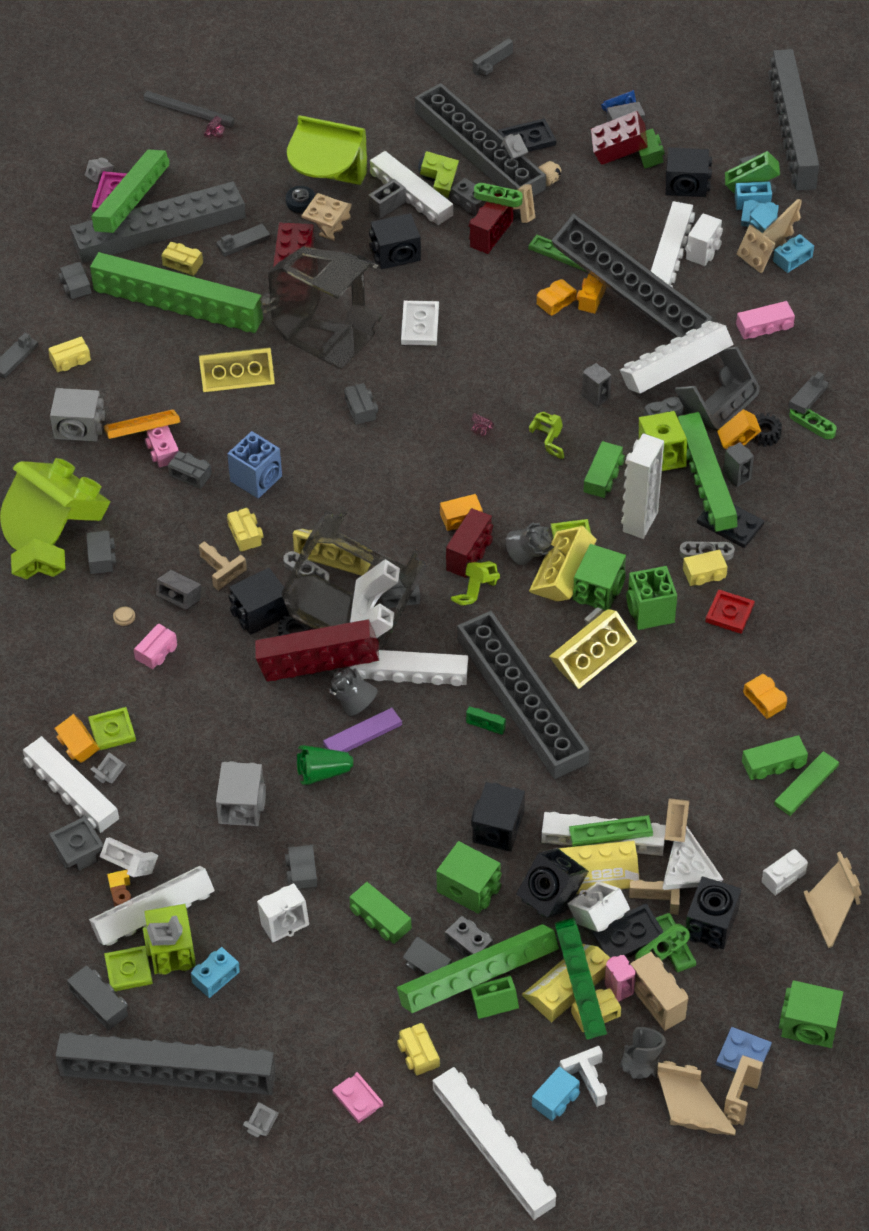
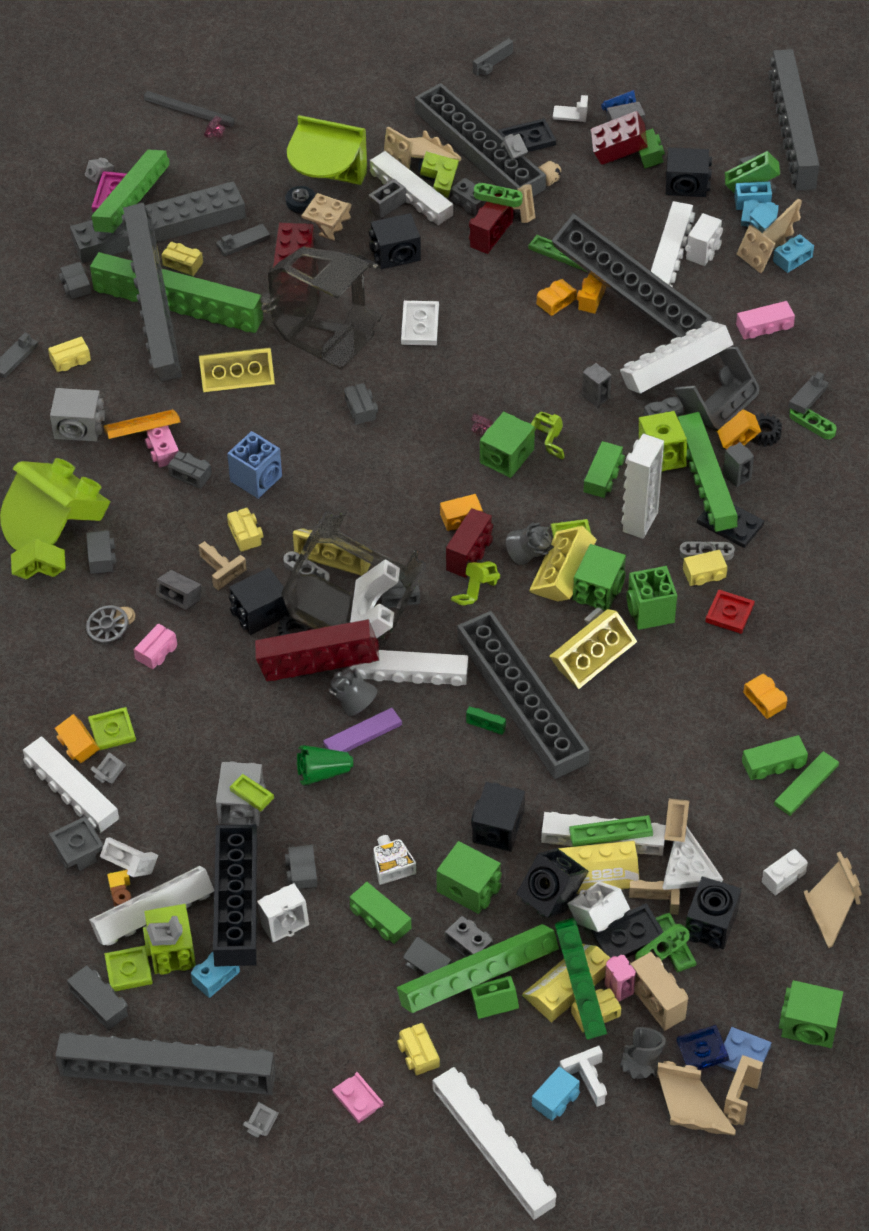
(107, 624): none -> flat silver wheel
(152, 292): none -> dark grey brick
(235, 896): none -> black brick
(251, 792): none -> lime tile
(392, 860): none -> torso
(404, 148): none -> tan piece
(507, 444): none -> bright green brick
(572, 113): none -> white bracket
(703, 1048): none -> clear blue plate

